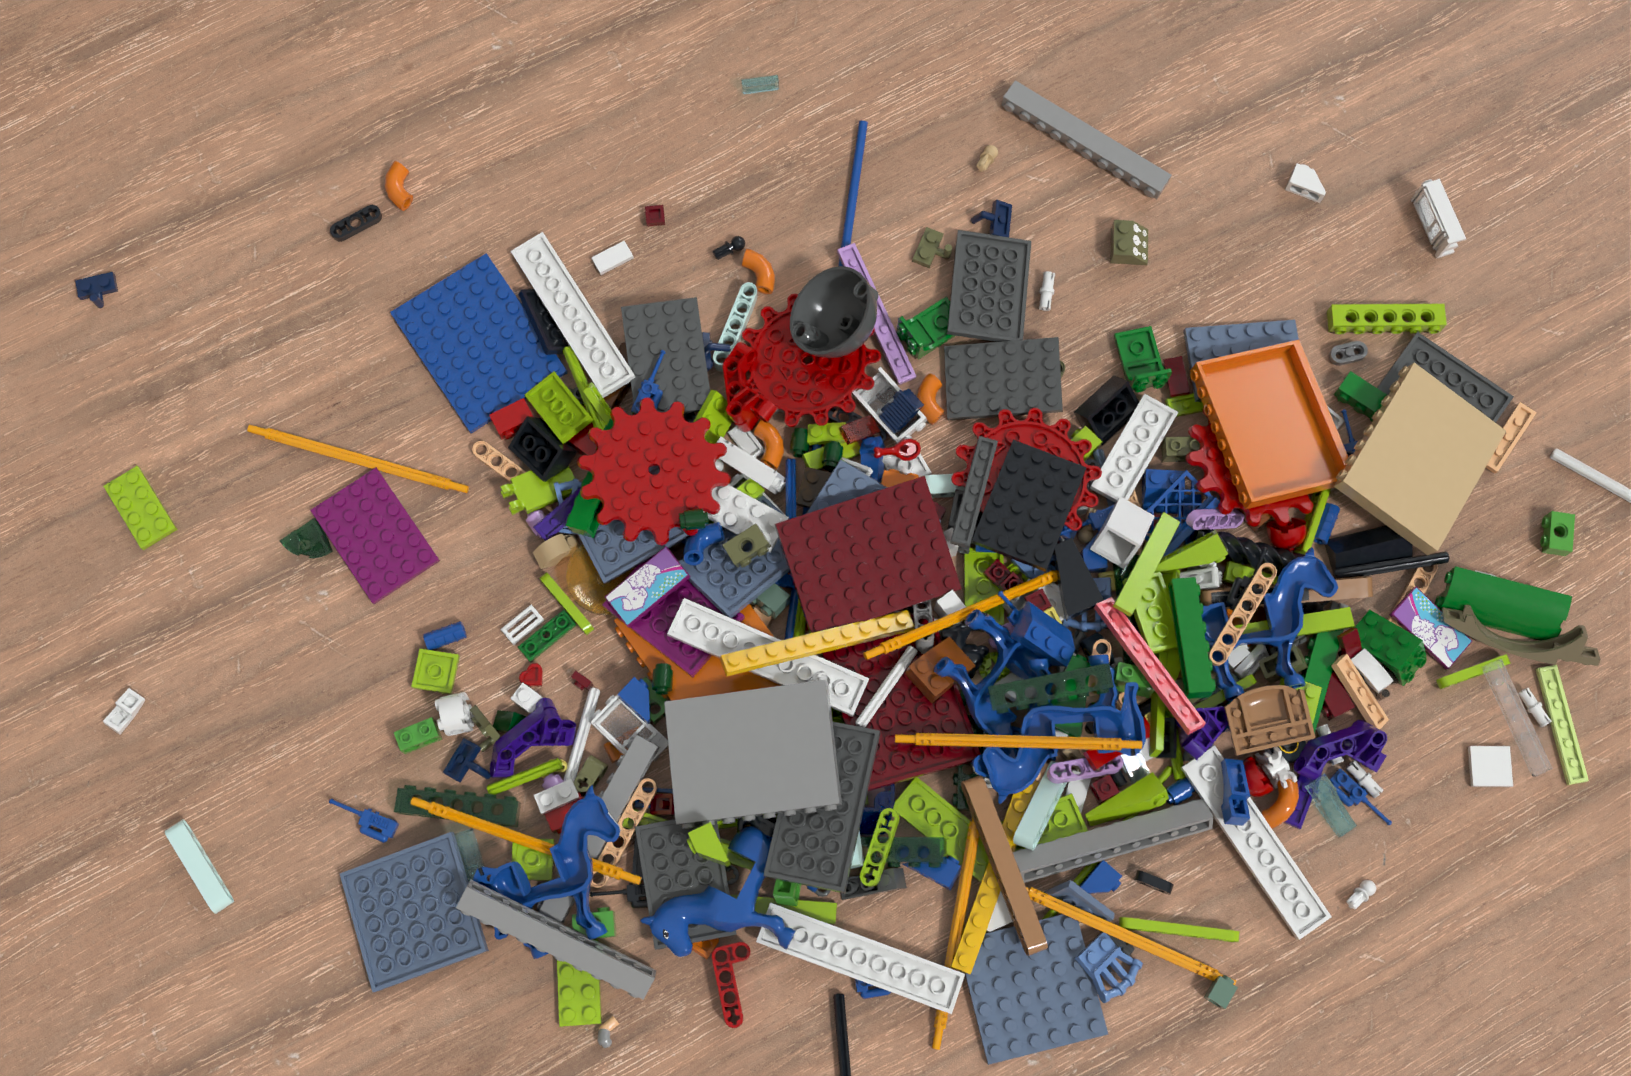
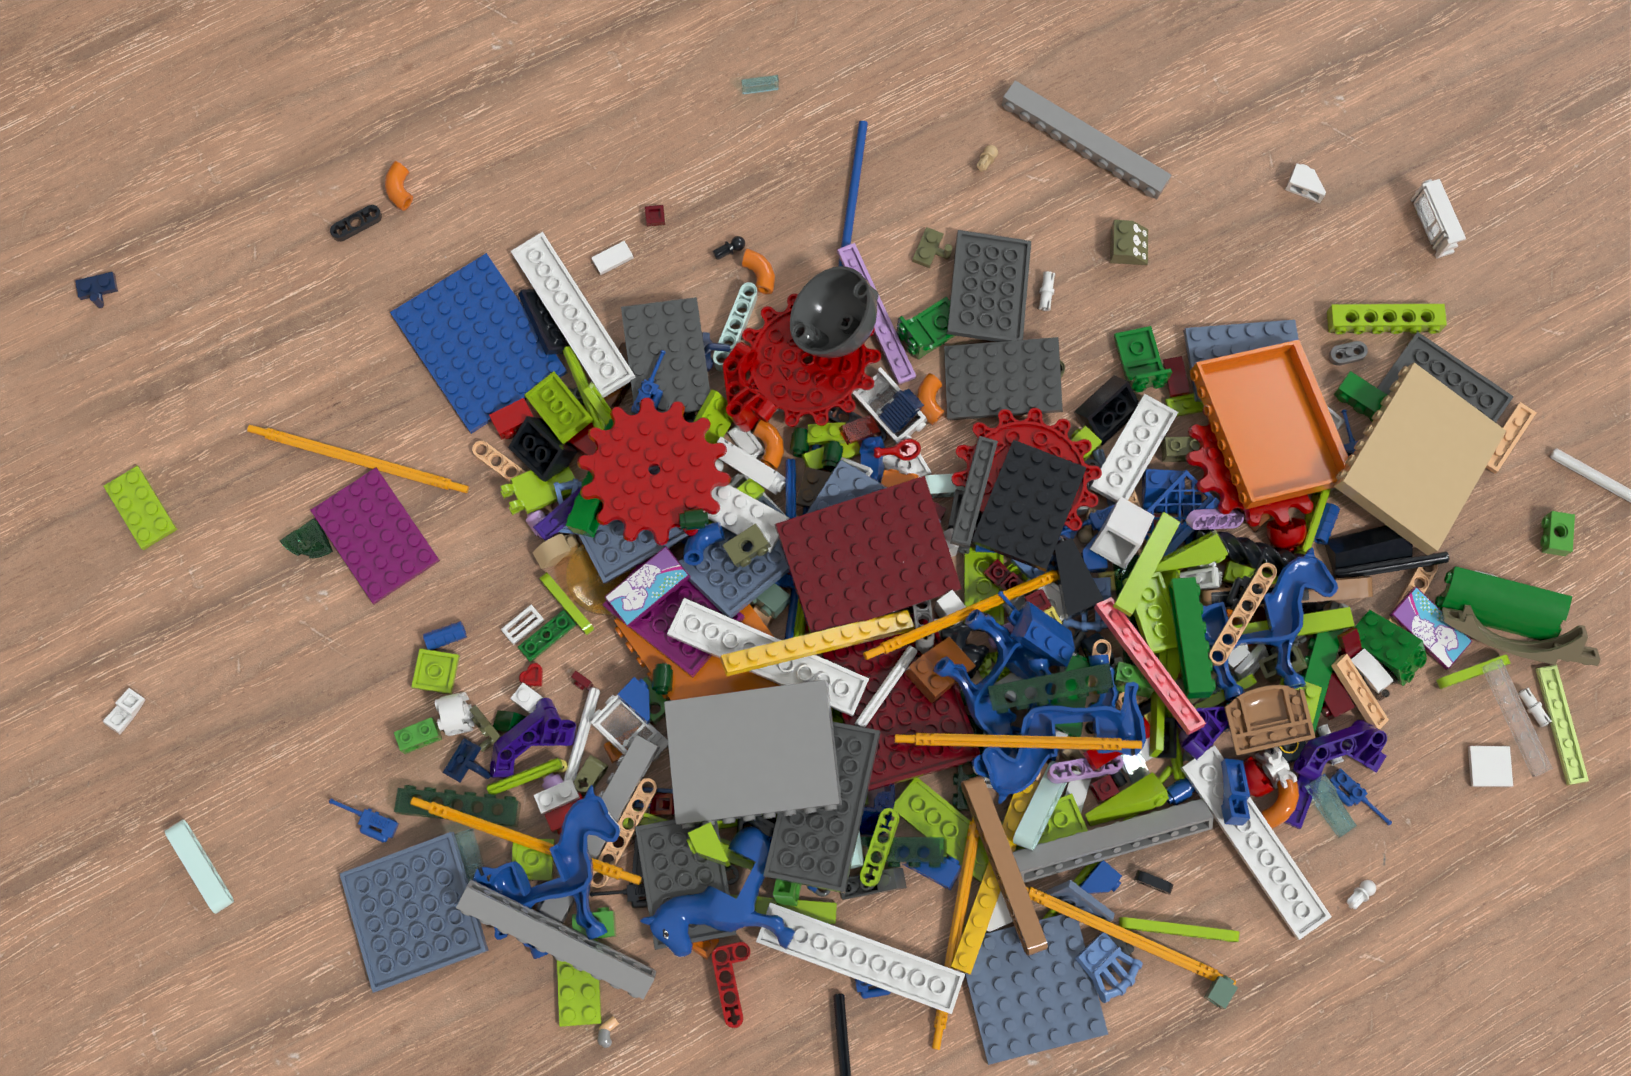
(999, 218): dark blue plate -> none
(1364, 779): white pin -> none

